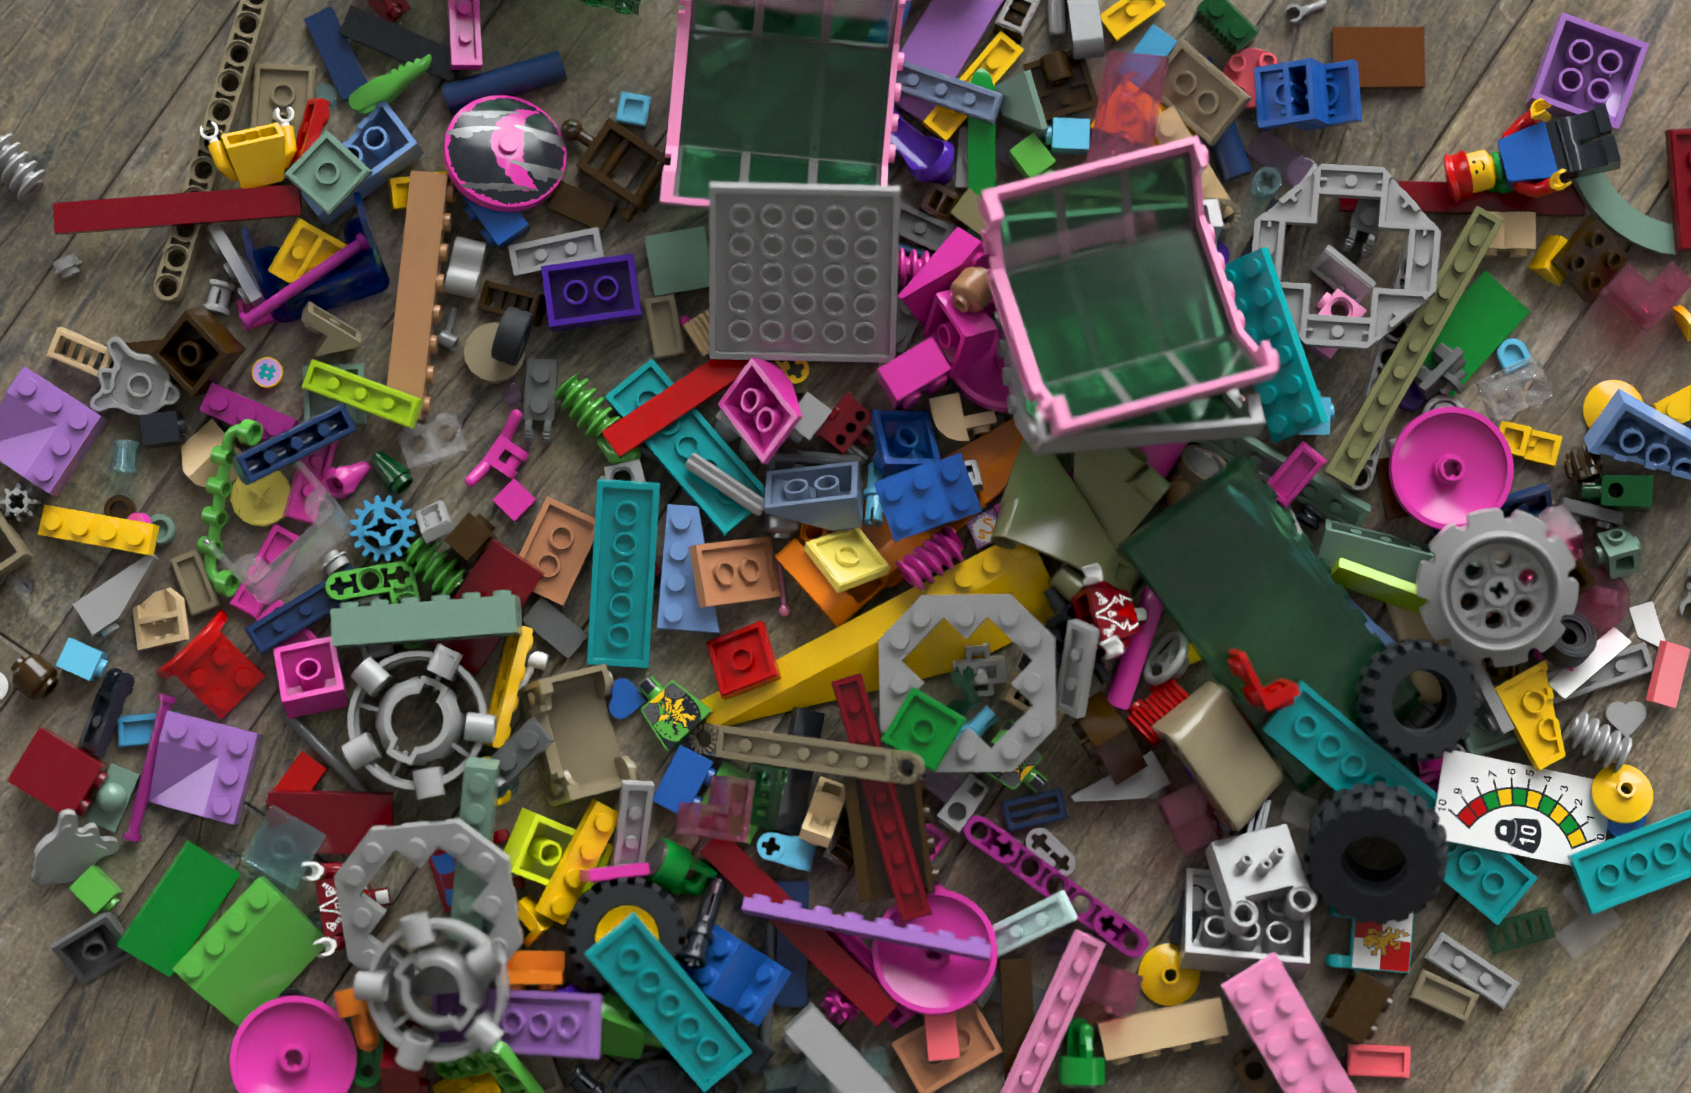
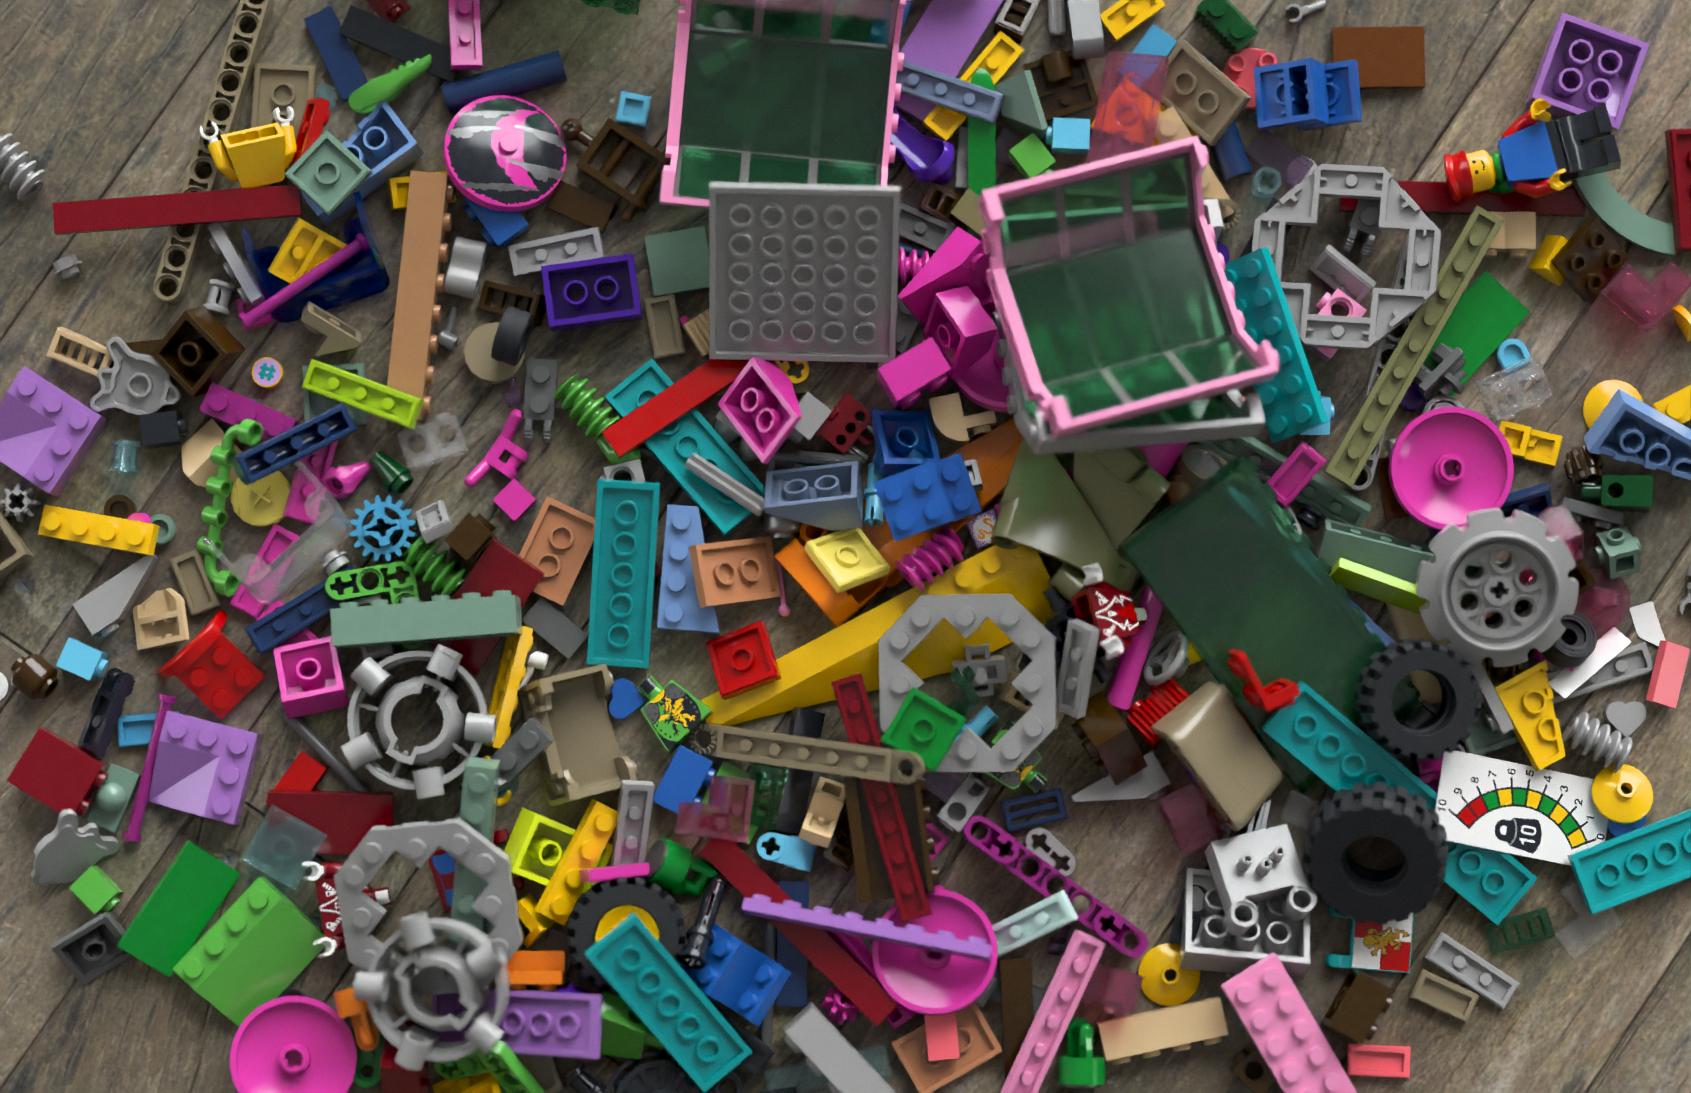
(971, 290): medium nougat head -> none

